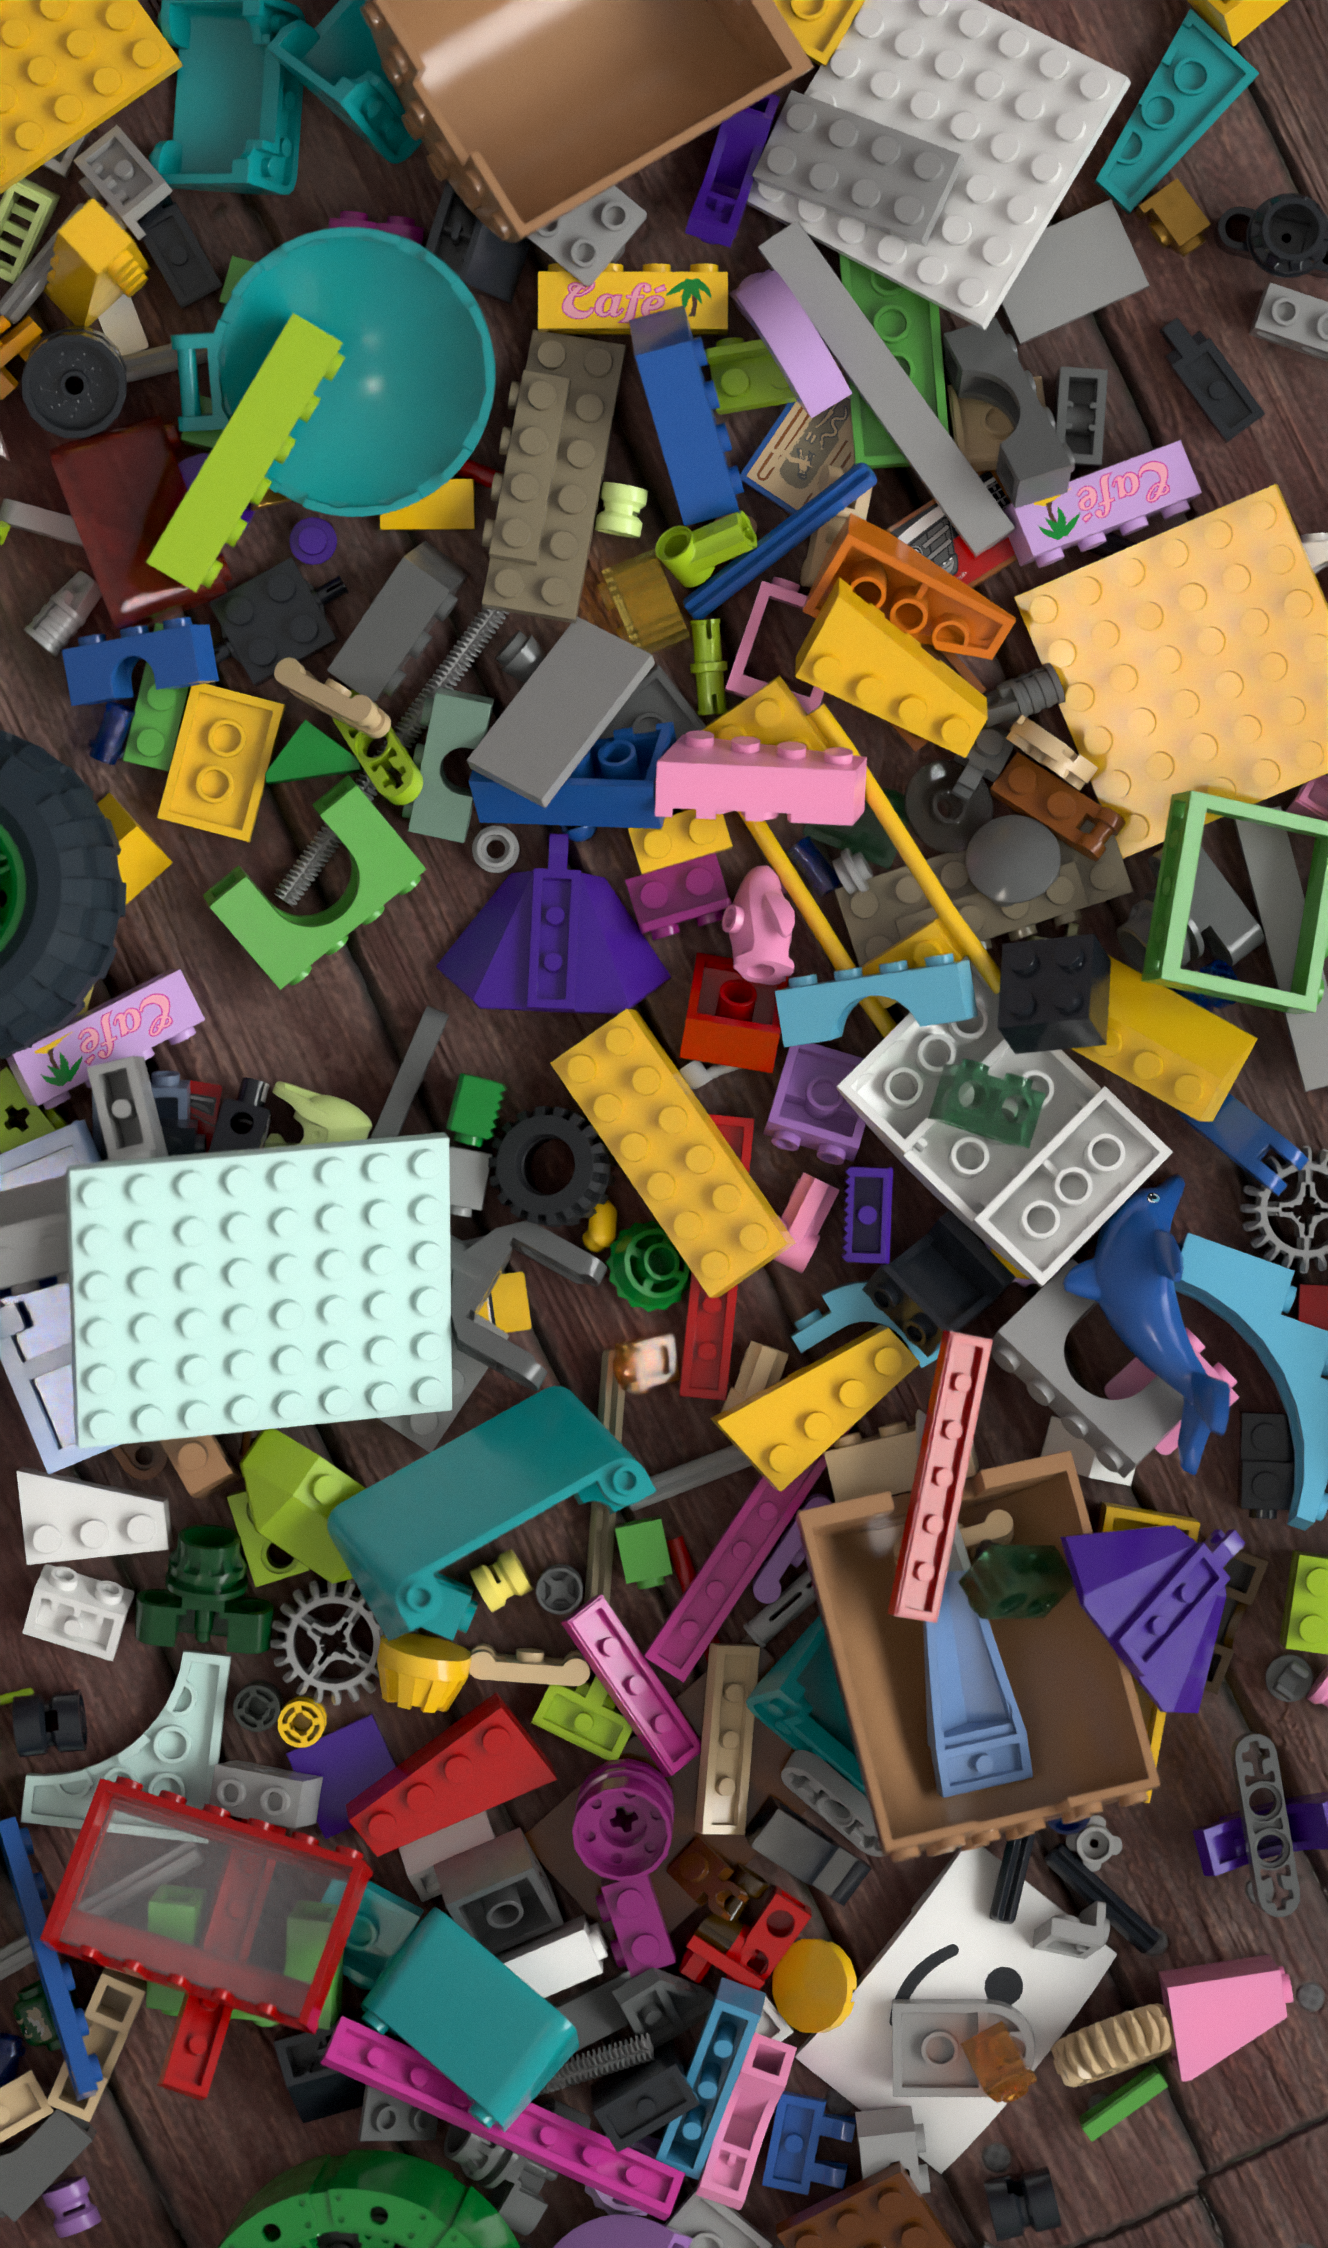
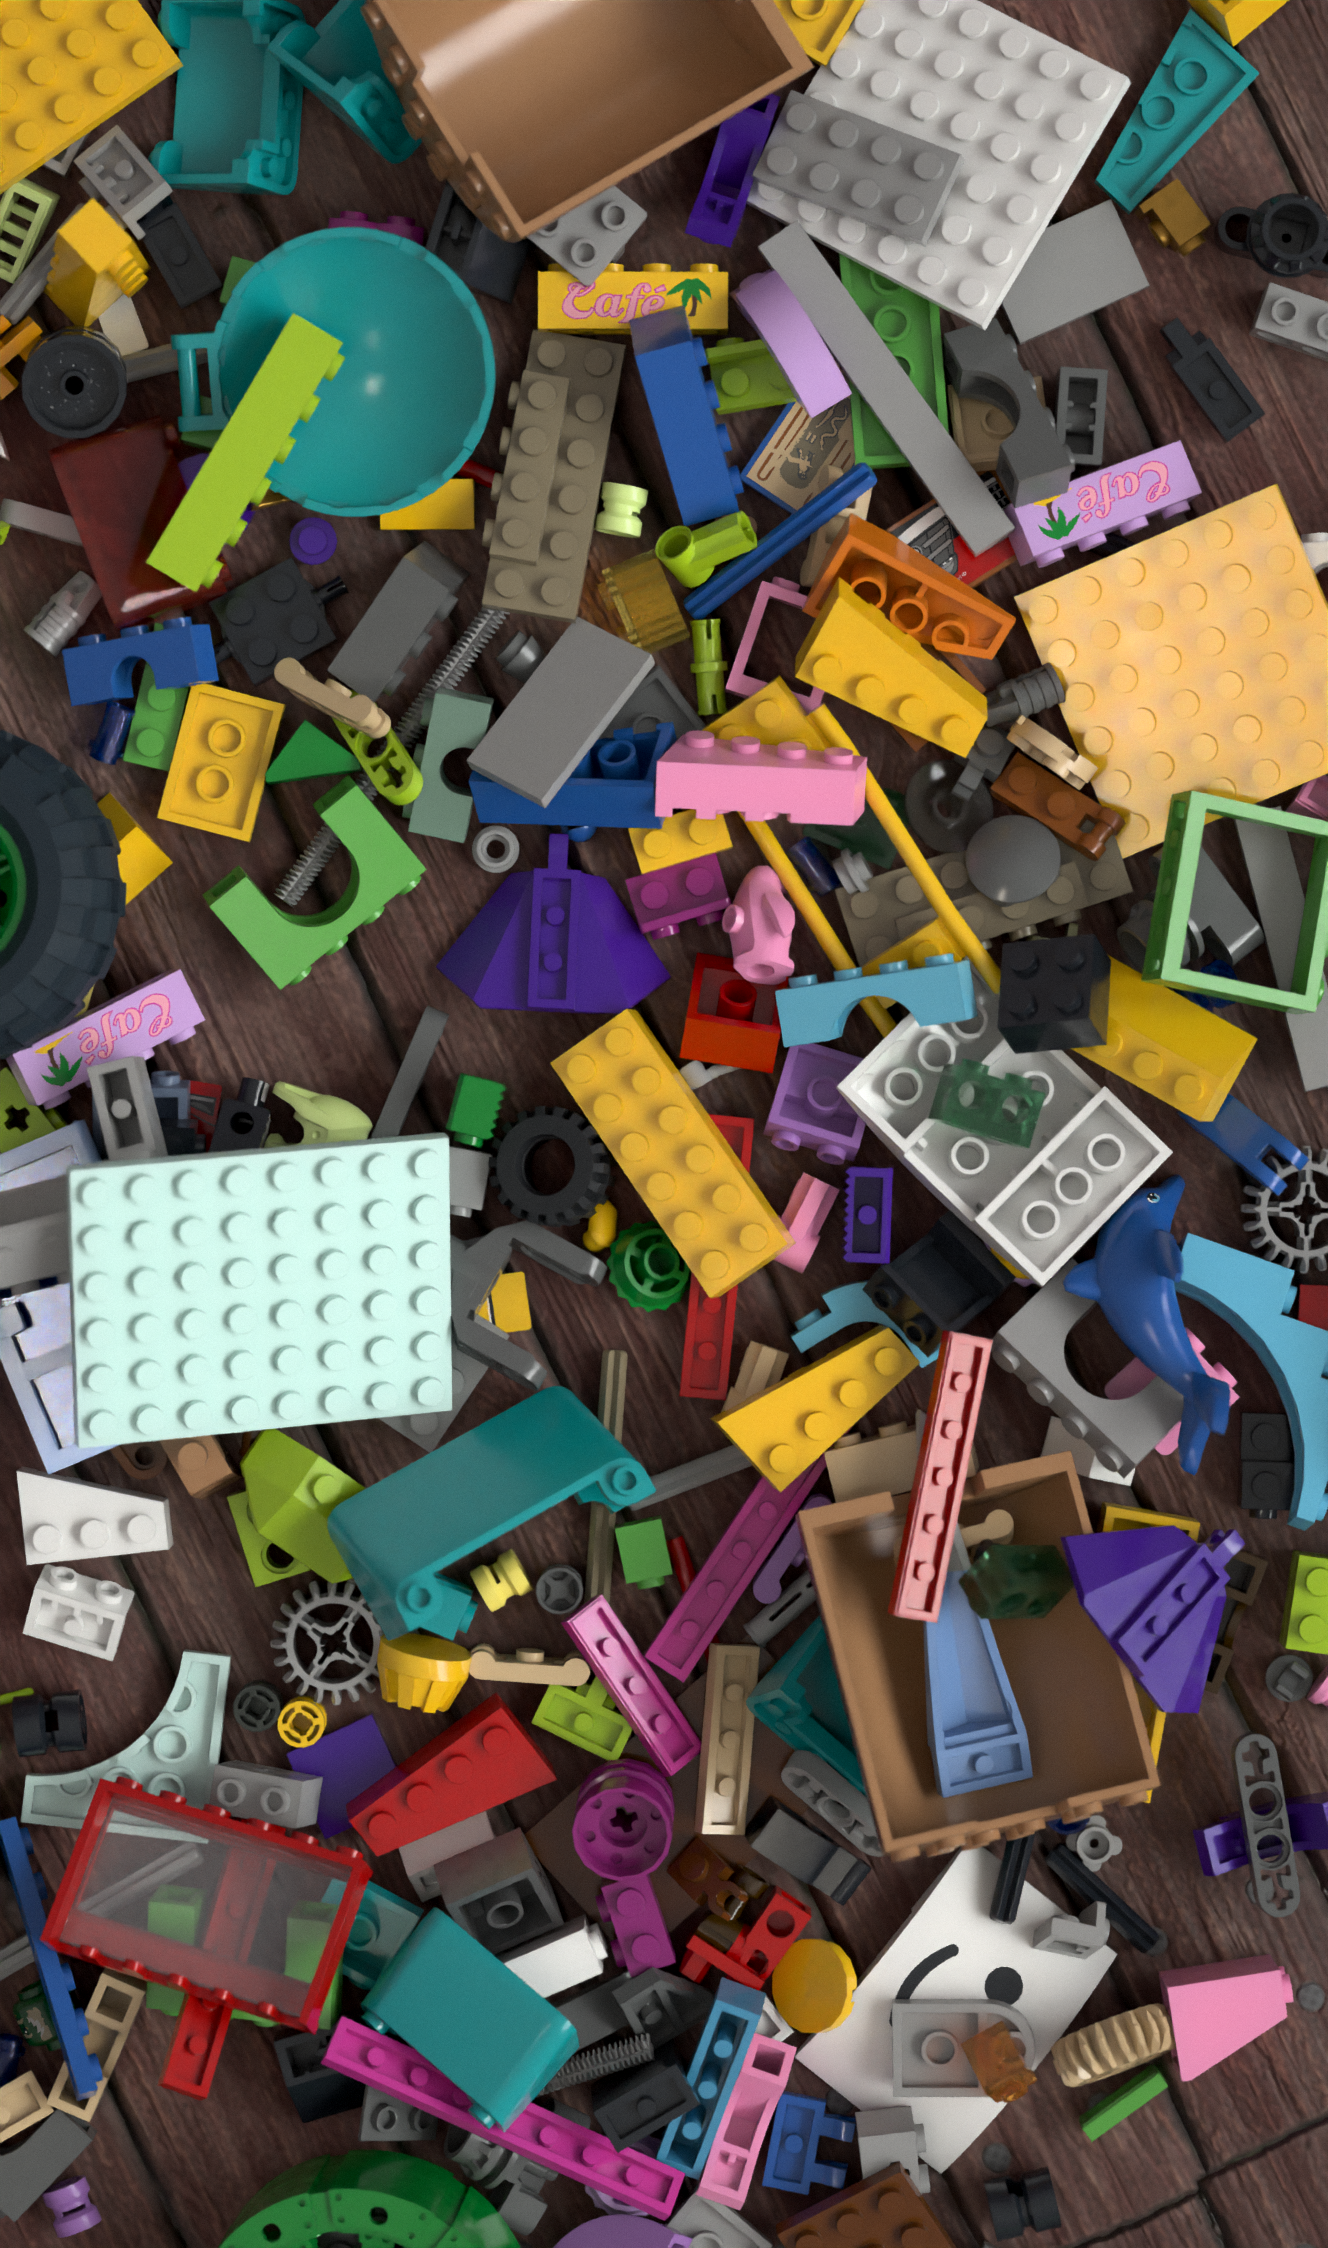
(205, 1595): dark green beam -> none
(646, 1362): clear orange bracket -> none

